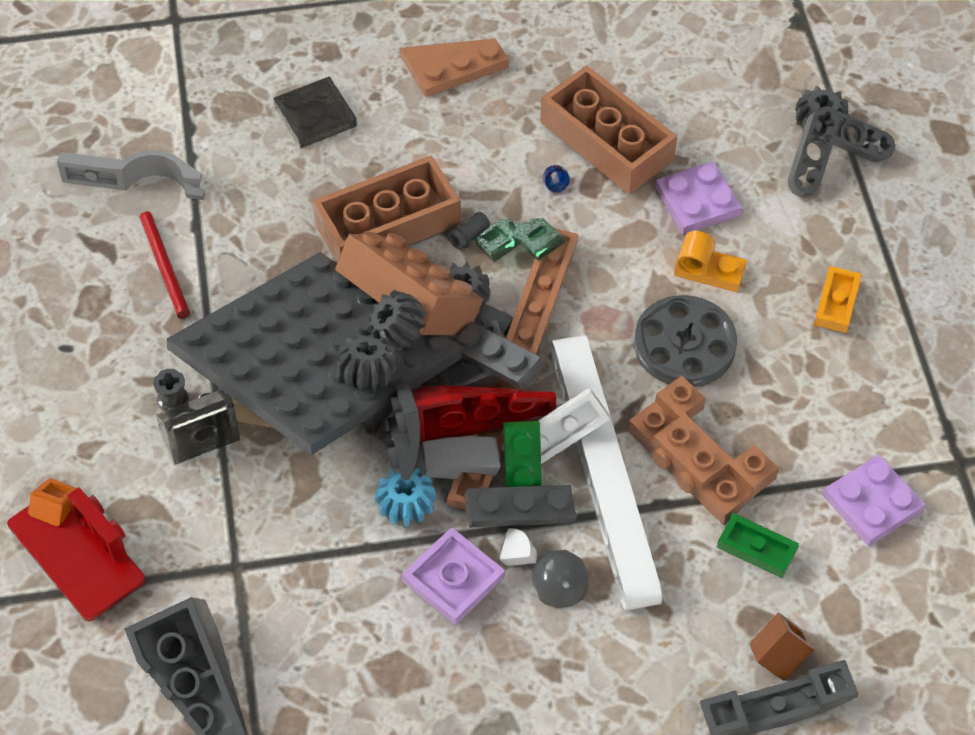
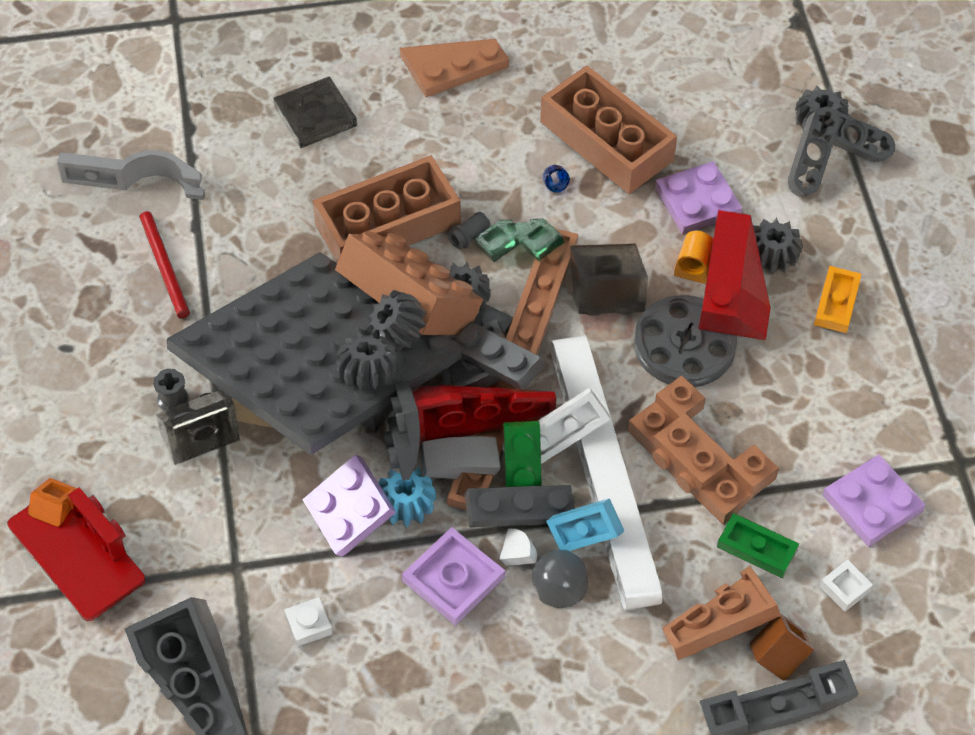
(308, 622): none -> white plate
(349, 505): none -> plate
(585, 525): none -> medium azure plate
(608, 279): none -> clear smoke slope
(725, 616): none -> nougat wing
(735, 282): none -> red wedge
(778, 245): none -> dark grey gear
(846, 585): none -> white plate

